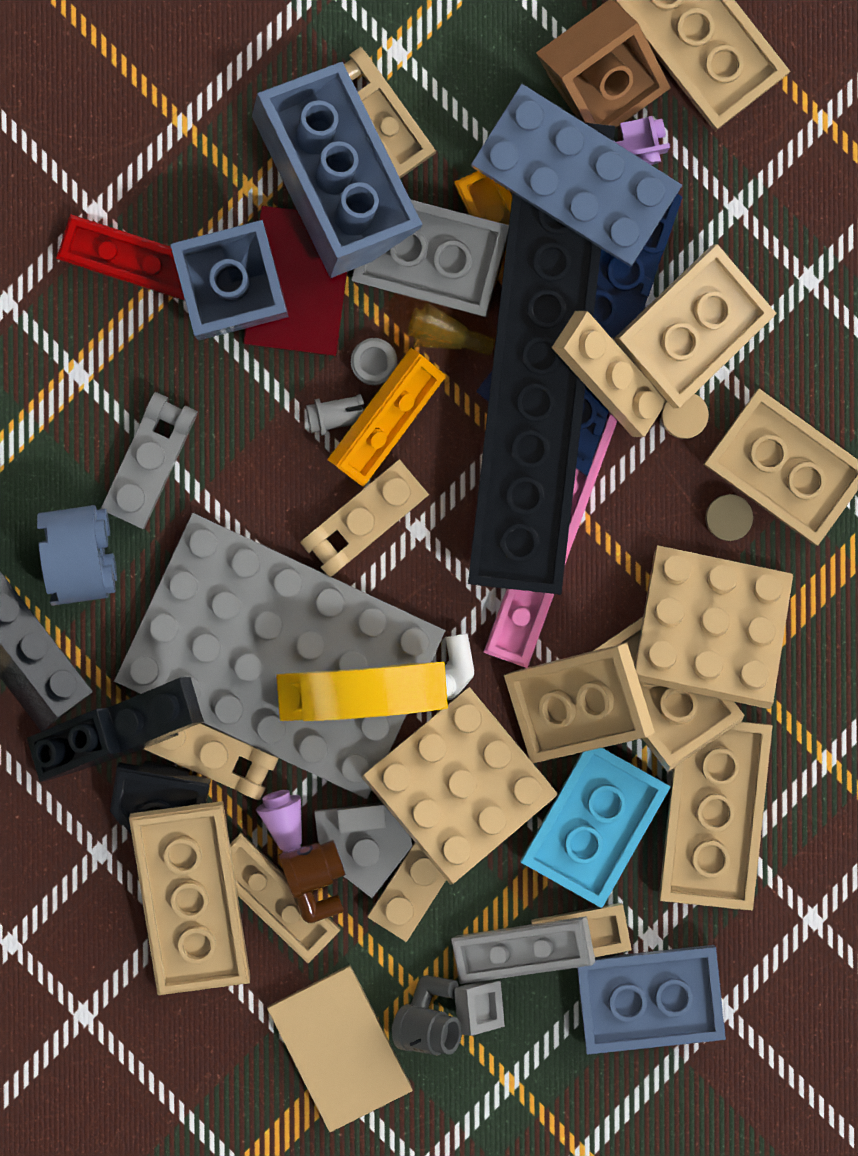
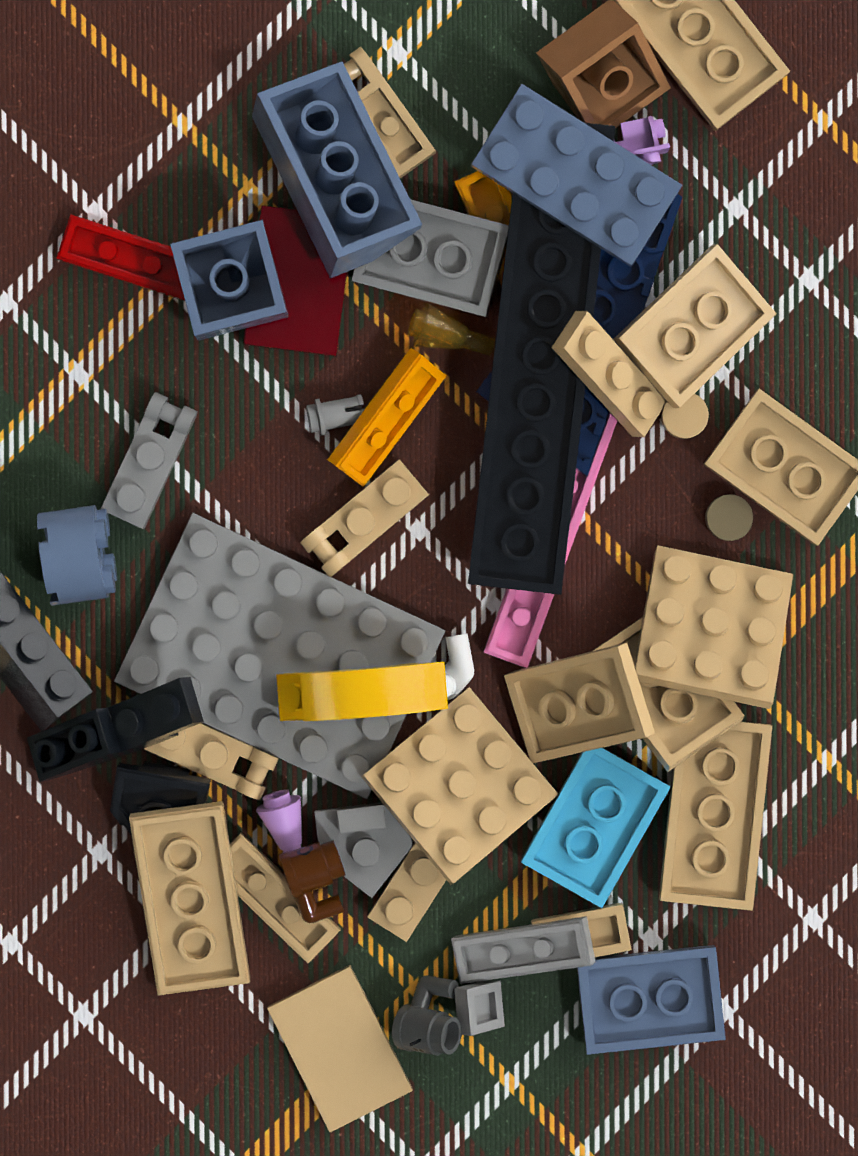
(373, 361): light grey tile -> none

